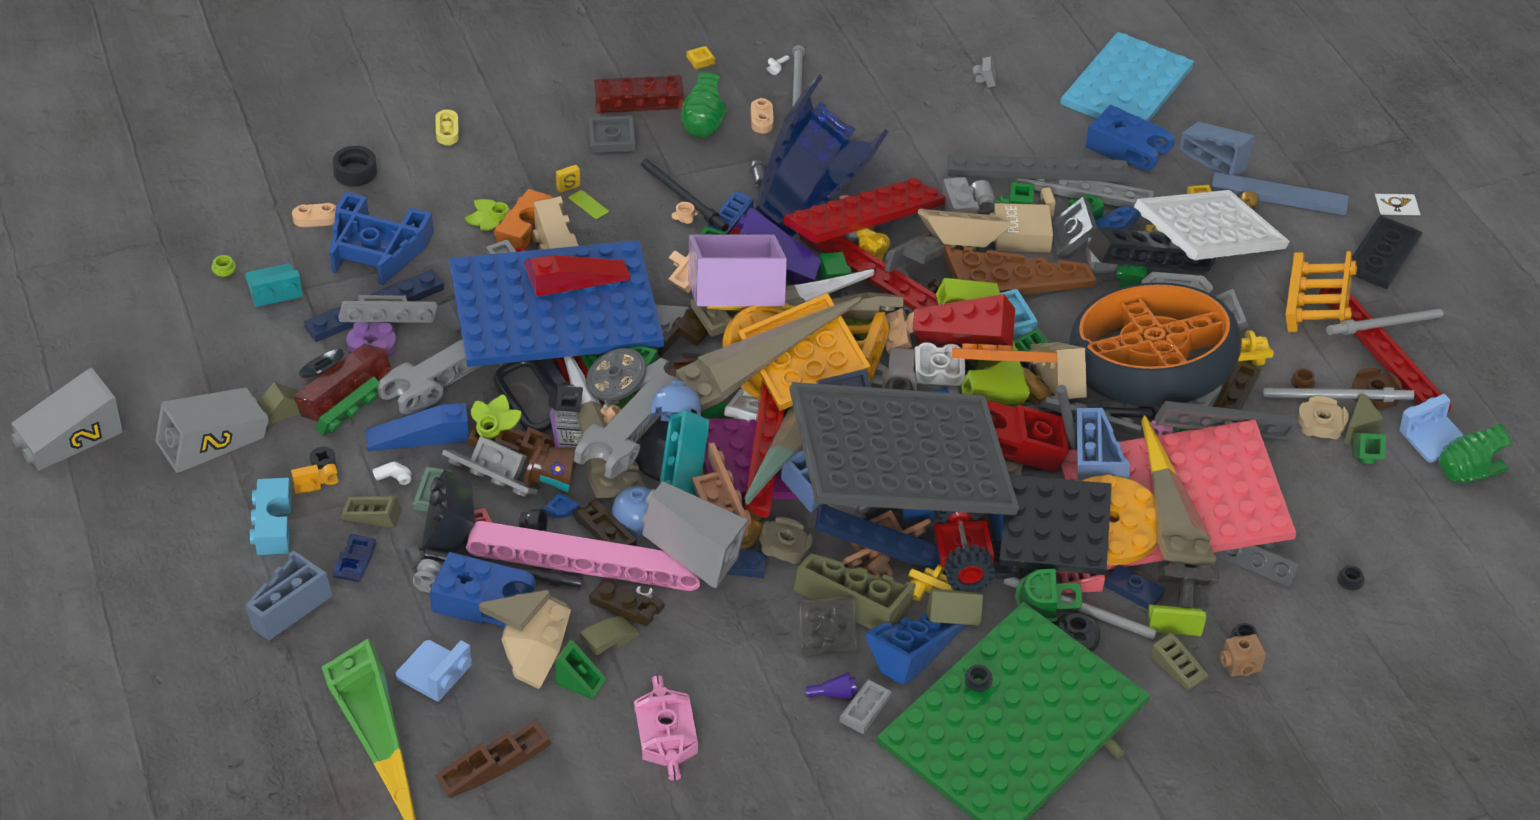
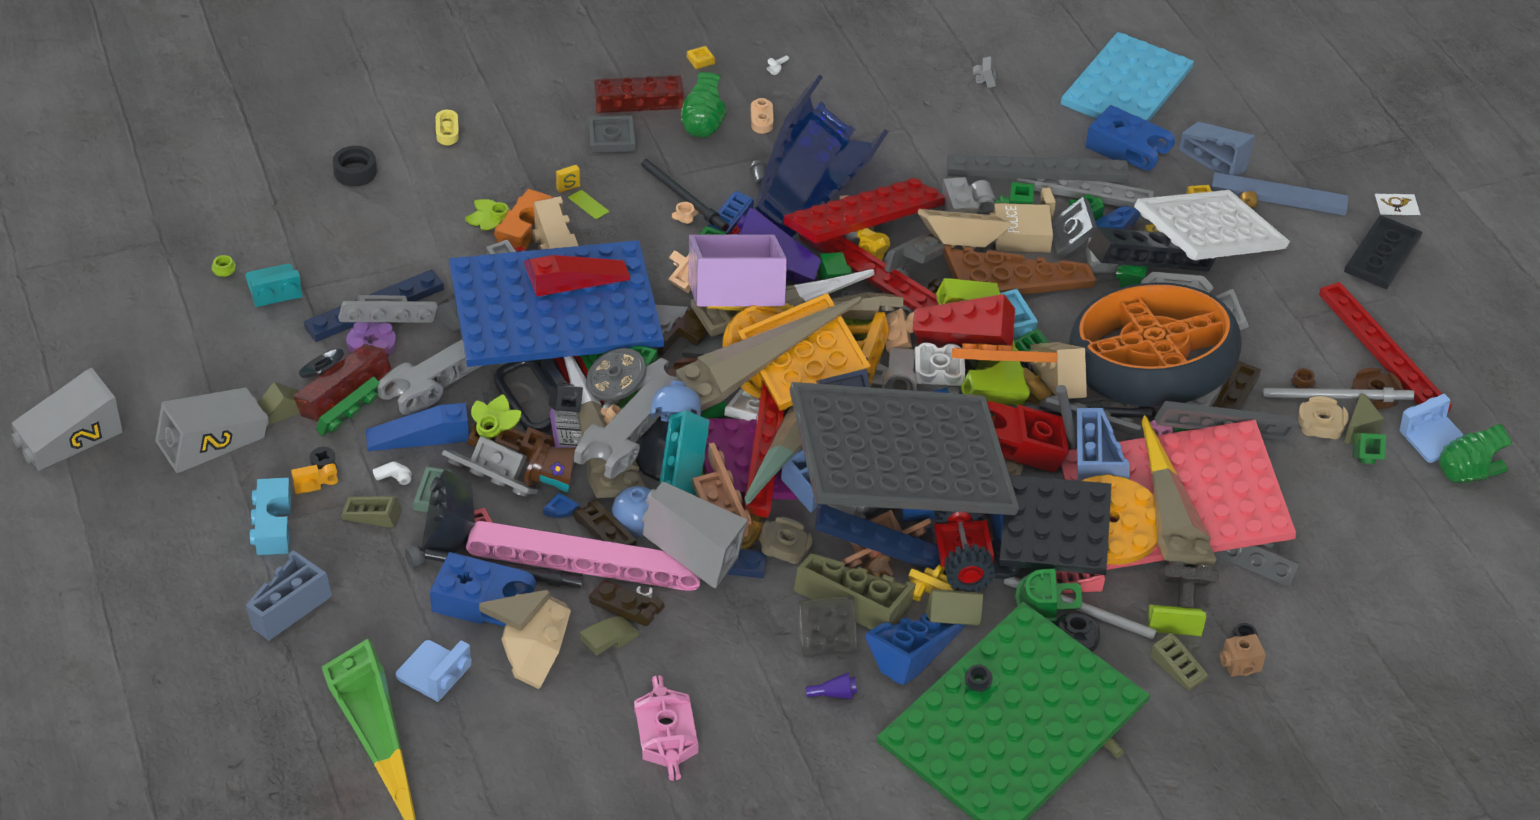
(314, 215): light nougat plate -> none
(355, 558): clear blue slope -> none
(377, 240): blue wedge -> none
(426, 575): light grey wheel -> none
(494, 760): reddish brown slope -> none
(534, 519): black piece -> none
(578, 672): green slope -> none
(798, 52): light grey bar -> none
(865, 706): light grey plate -> none
(1134, 587): dark blue plate -> none
(1255, 349): yellow hips -> none
(1300, 283): light orange fence -> none
(1350, 326): light grey bar -> none
(1351, 578): black plate -> none

